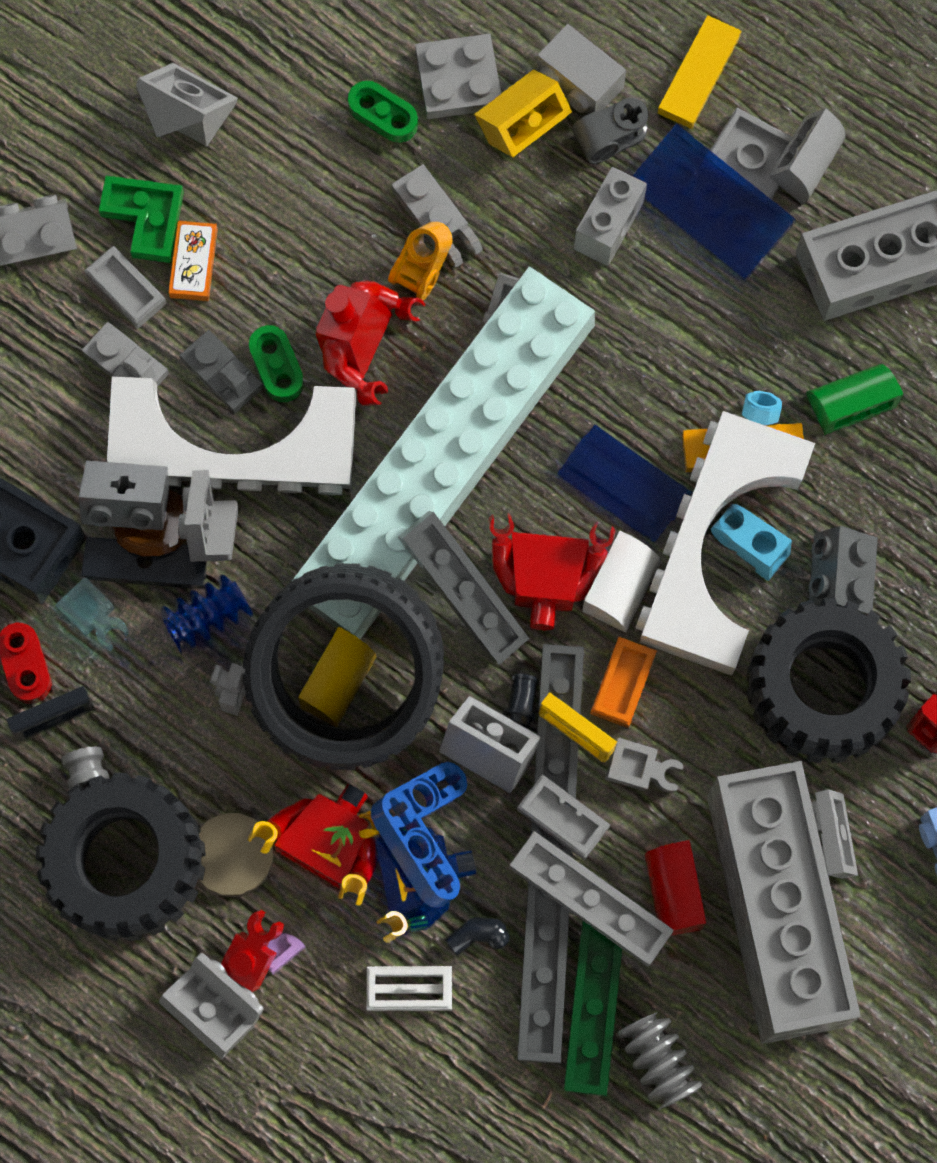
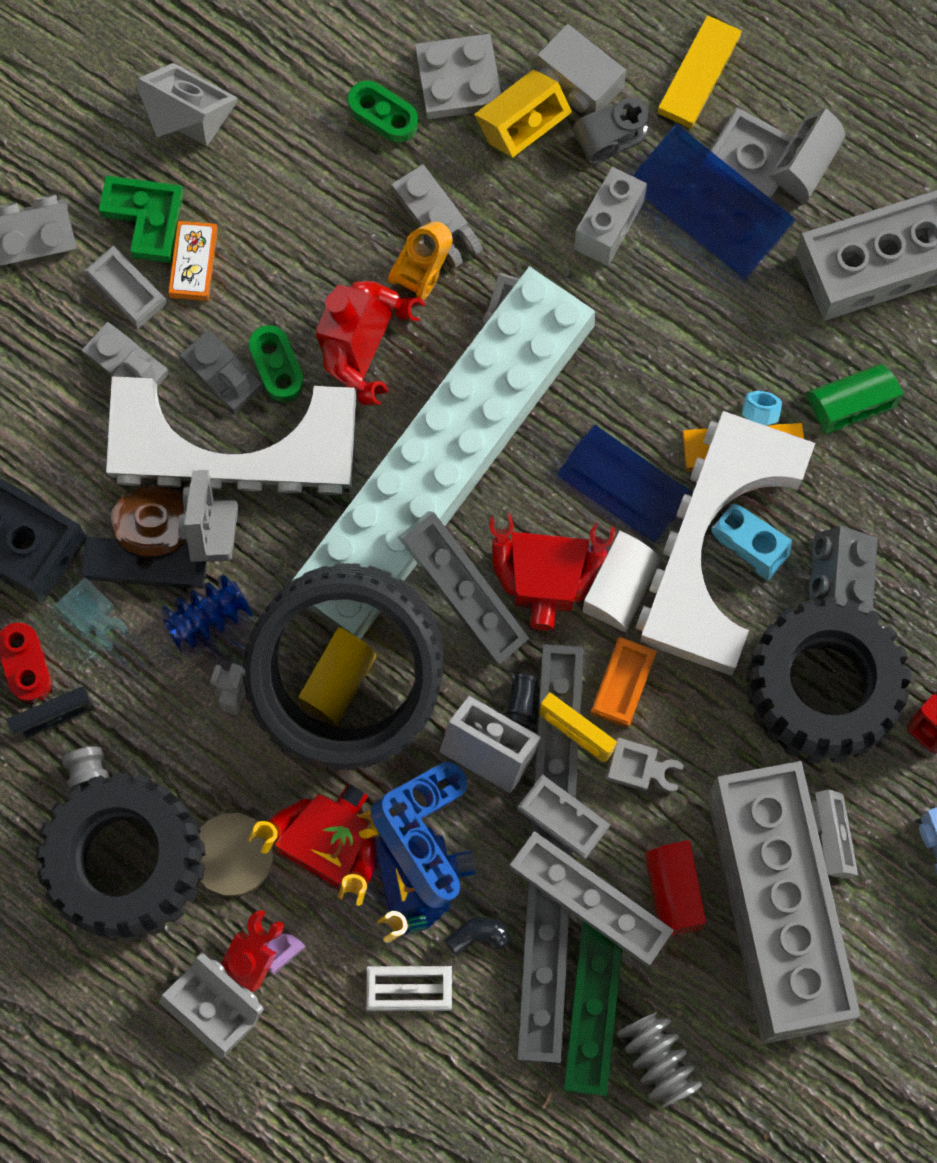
(124, 495): dark grey brick -> none

